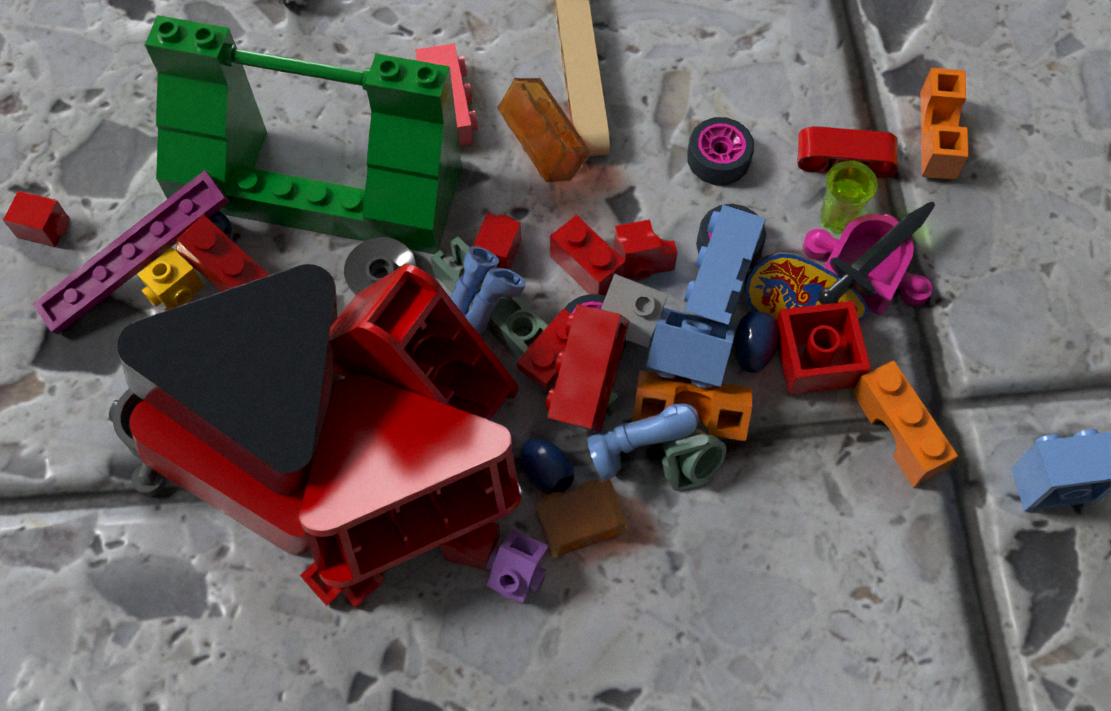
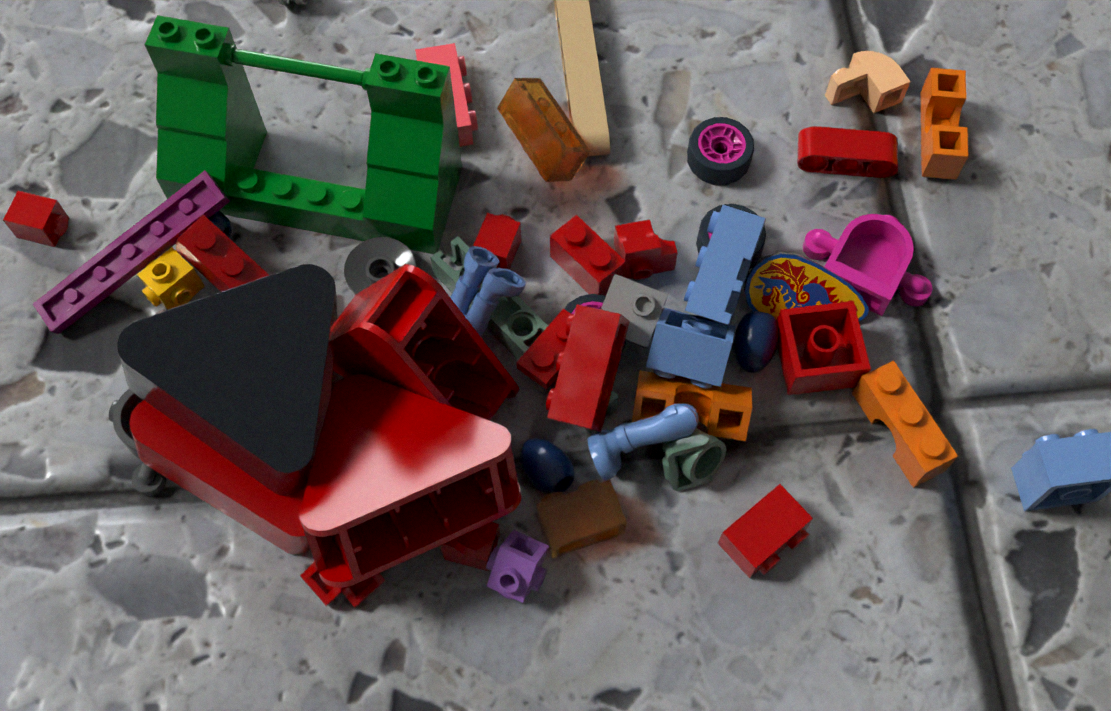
(766, 531): none -> red brick
(847, 192): clear neon green plant -> none
(855, 274): black sword -> none
(872, 76): none -> light nougat brick

